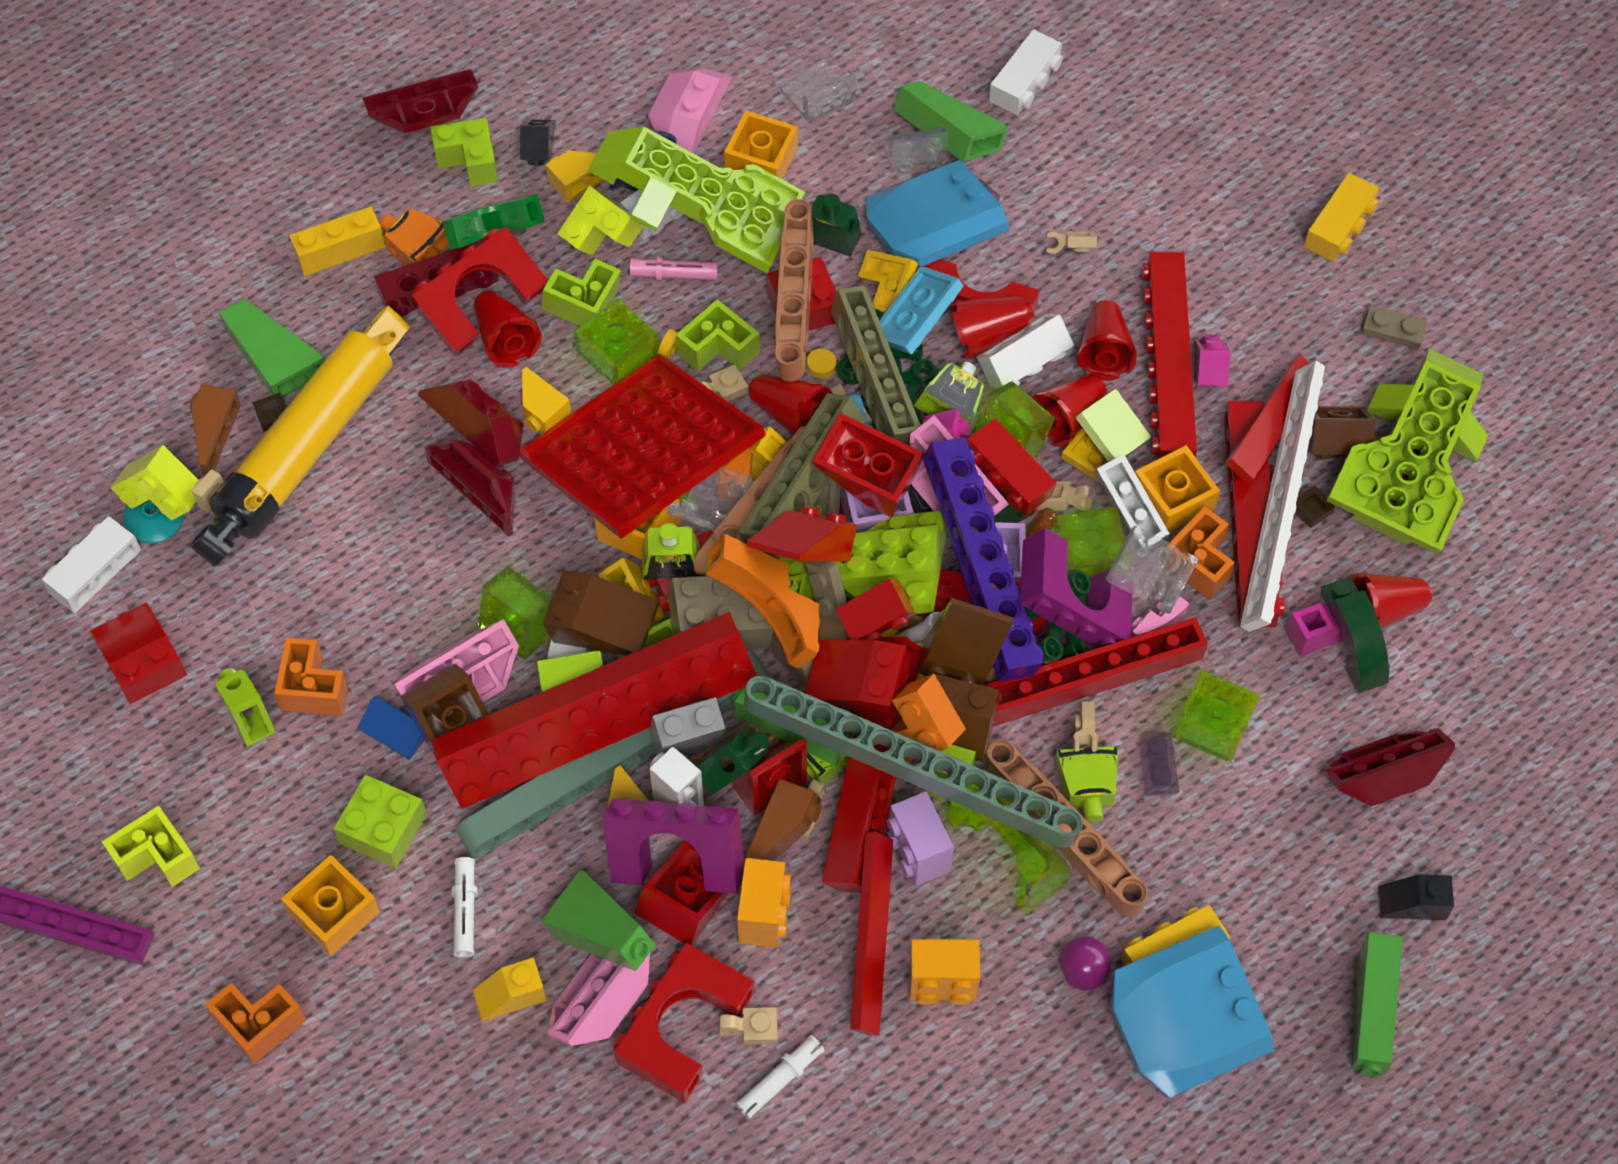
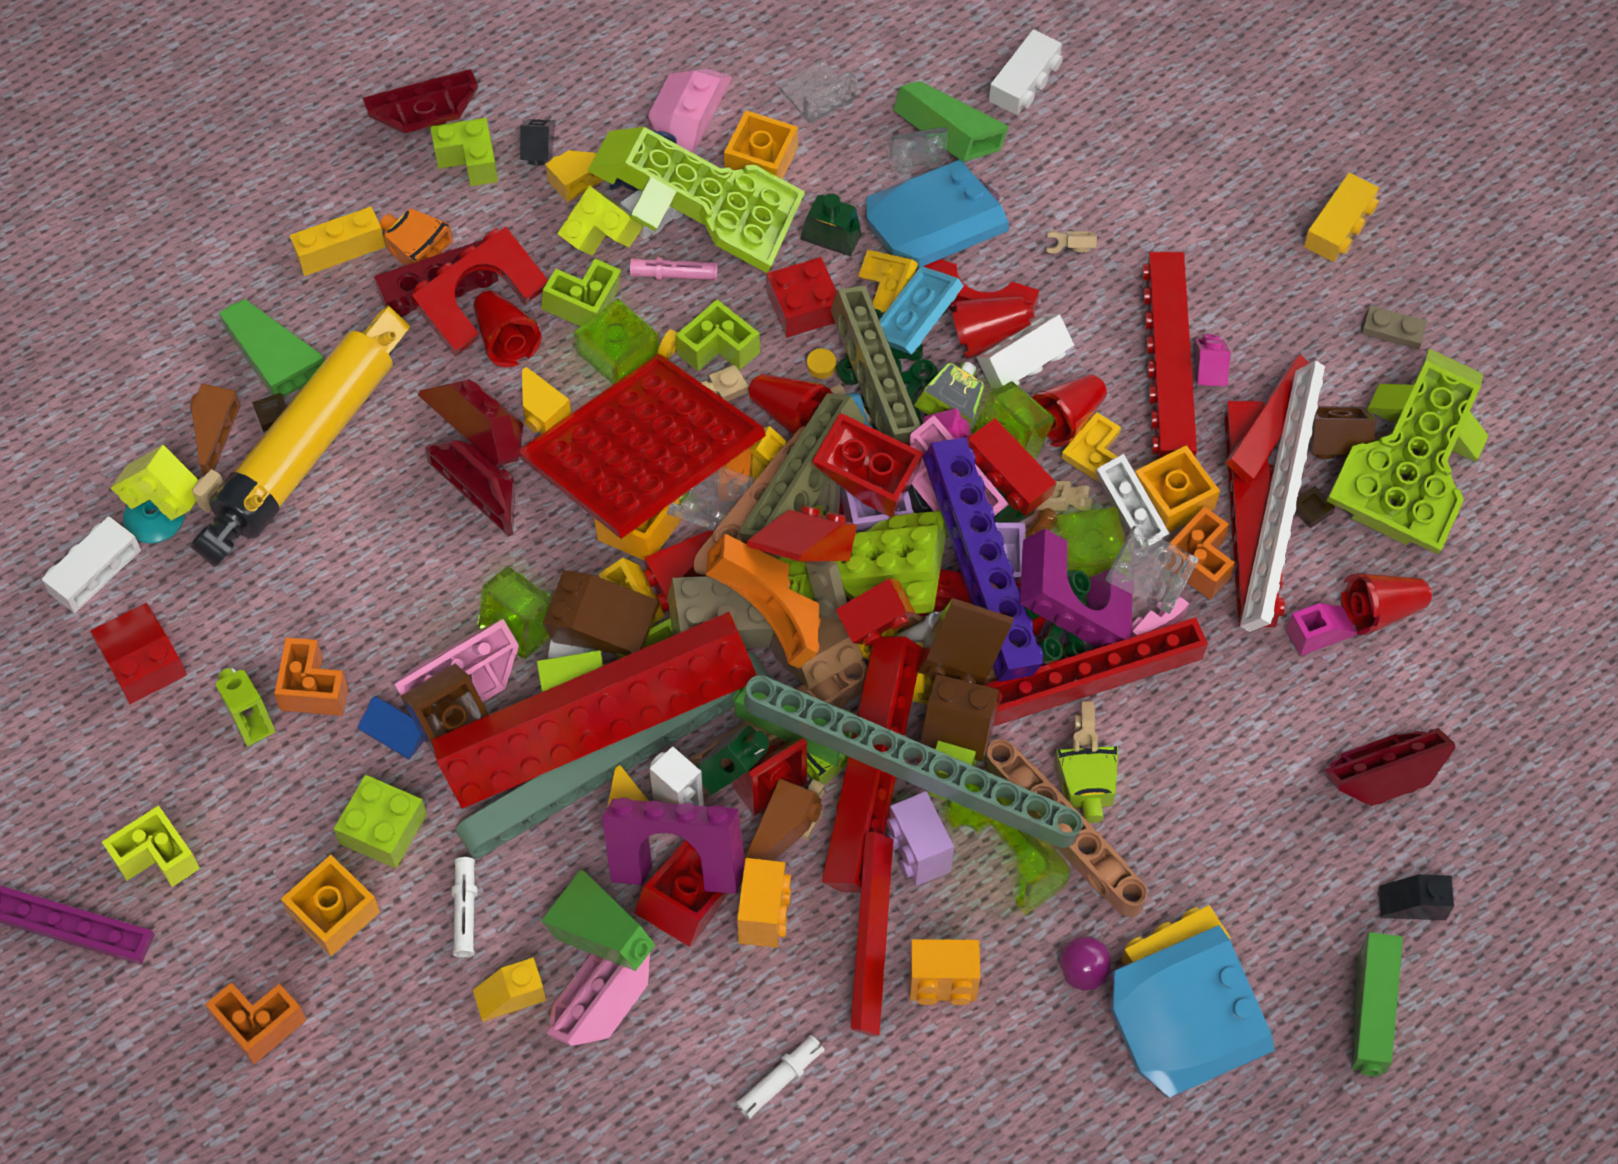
(478, 222): green arch -> none
(669, 553): lime torso -> none
(687, 727): light grey brick -> none
(689, 976): red arch -> none
(756, 1026): tan plate -> none
(794, 290): nougat beam -> none
(860, 675): red slope -> none
(927, 714): orange brick -> none
(1106, 343): red cone -> none
(1113, 426): yellowish green tile -> none
(1158, 764): clear purple plate -> none
(1216, 716): clear neon green brick -> none
(1362, 634): dark green arch -> none

